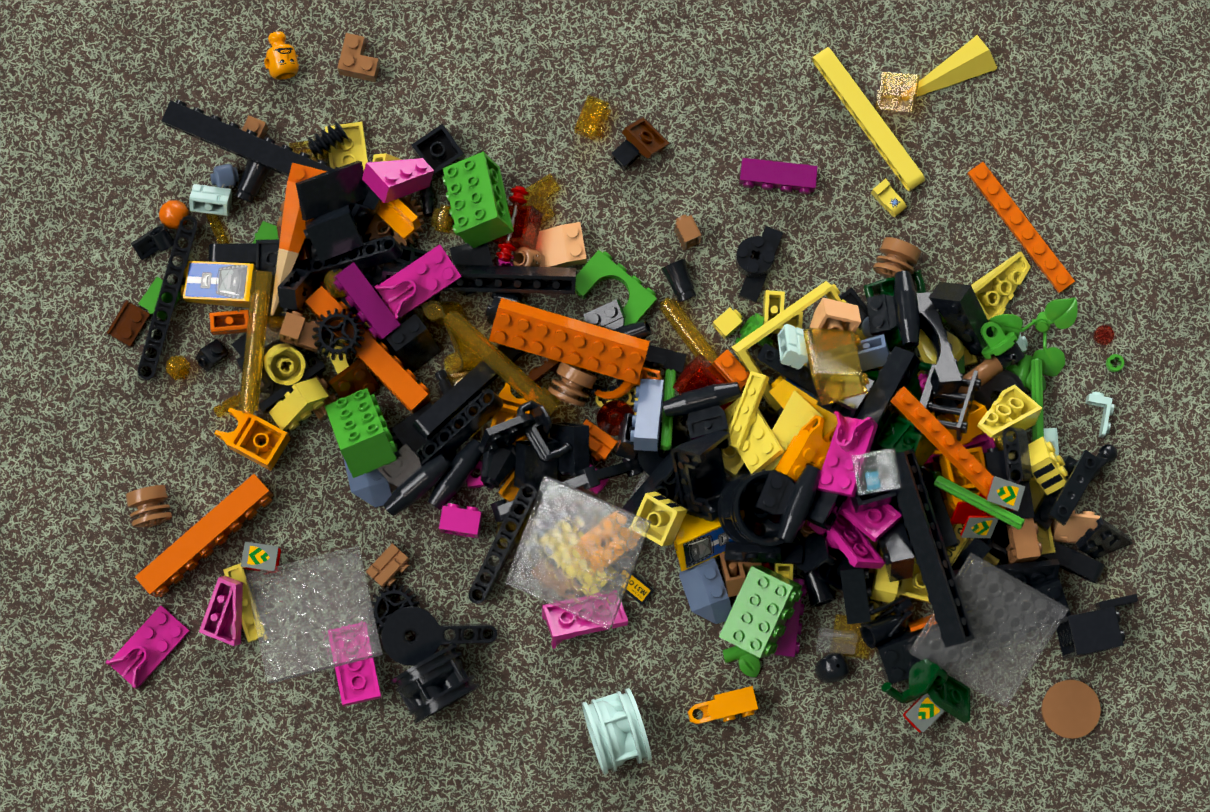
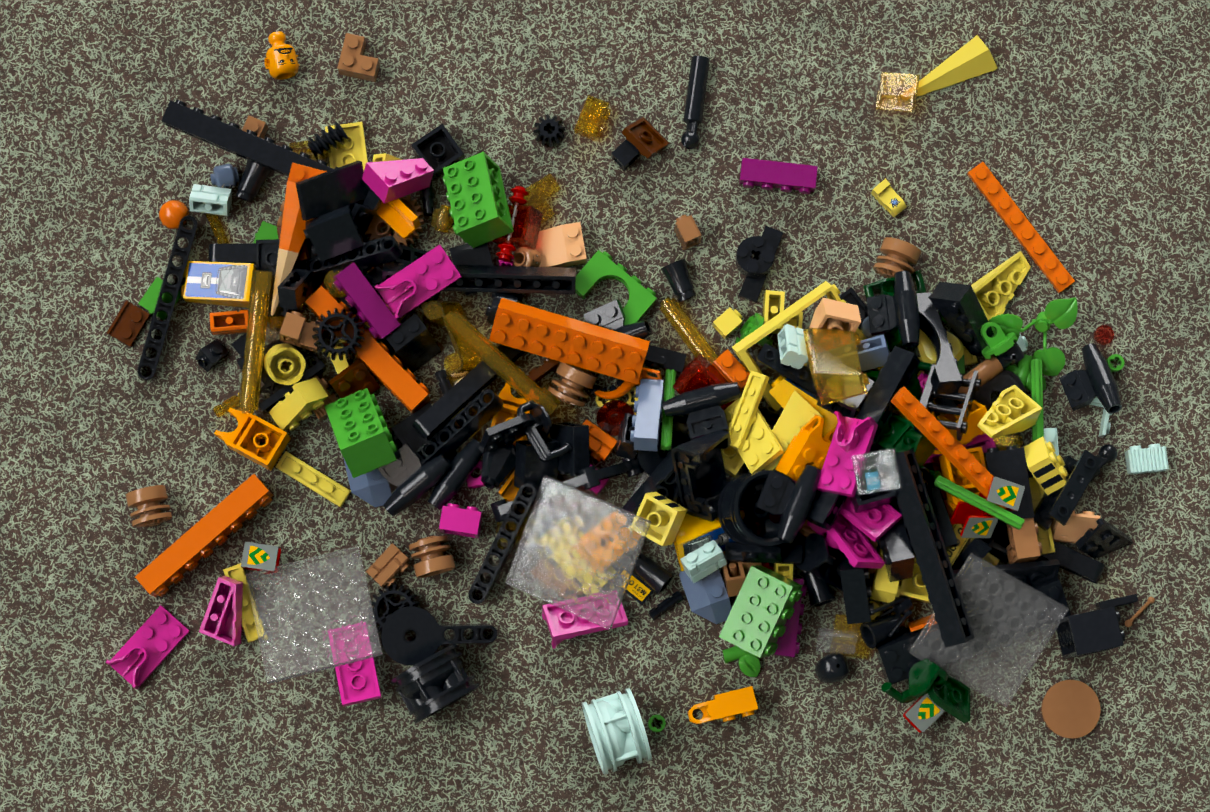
(152, 241): black plate -> none
(178, 367): clear yellow gear -> none
(313, 479): none -> light yellow tile
(432, 557): none -> medium nougat wheel
(542, 133): none -> black gear
(653, 573): none -> black plant
(654, 729): none -> bright green bush
(666, 605): none -> black axle
(695, 100): none -> black piece
(703, 561): none -> light aqua brick
(868, 119): light yellow beam -> none
(1010, 448): black beam -> none
(1094, 381): none -> black plate
(1128, 623): none -> medium nougat hinge
(1146, 460): none -> light aqua brick

